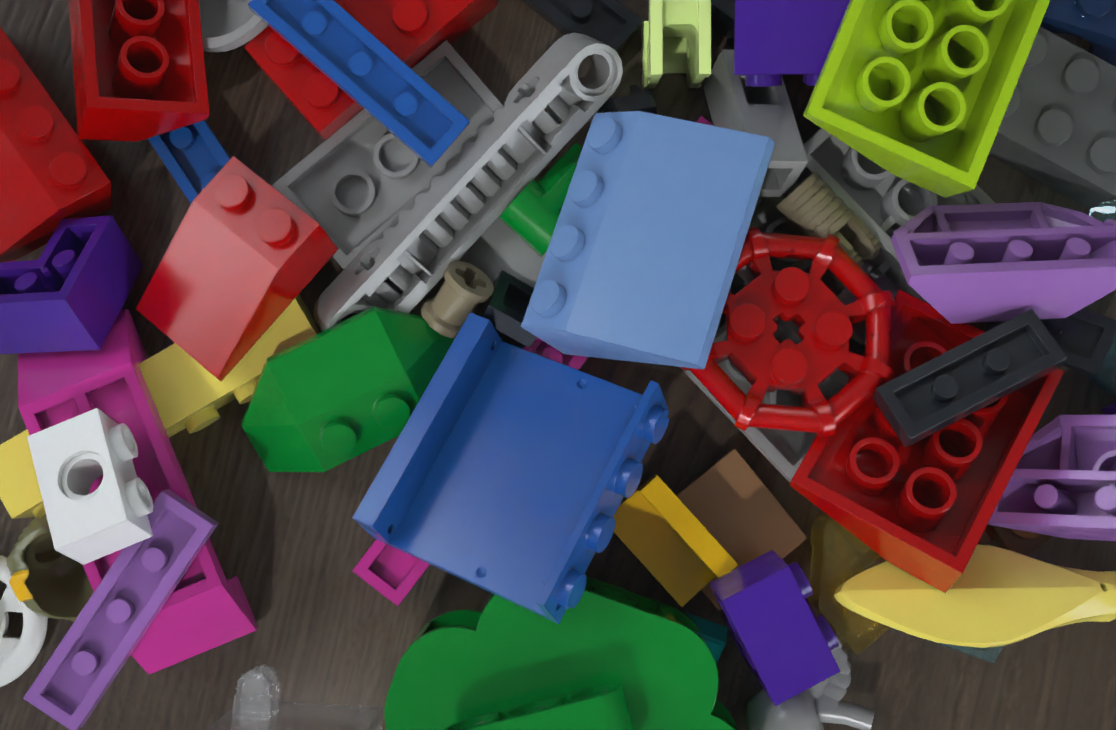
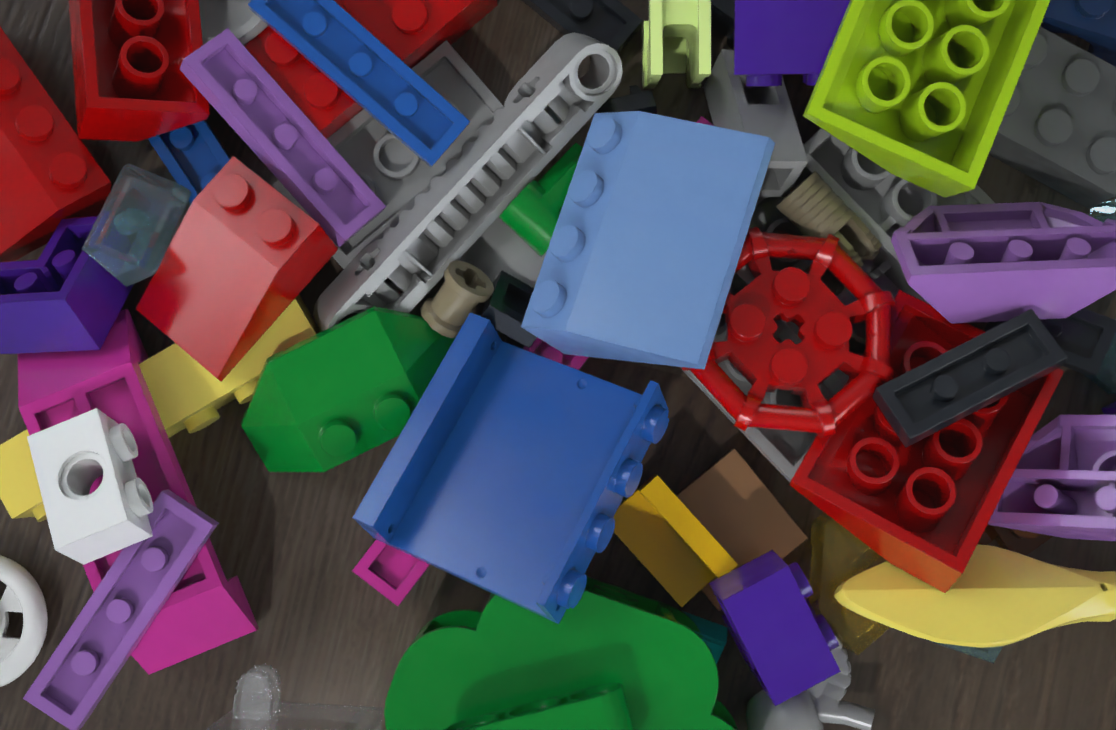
(46, 578): olive hair -> none
(136, 224): none -> clear light blue slope
(282, 136): none -> medium lavender plate

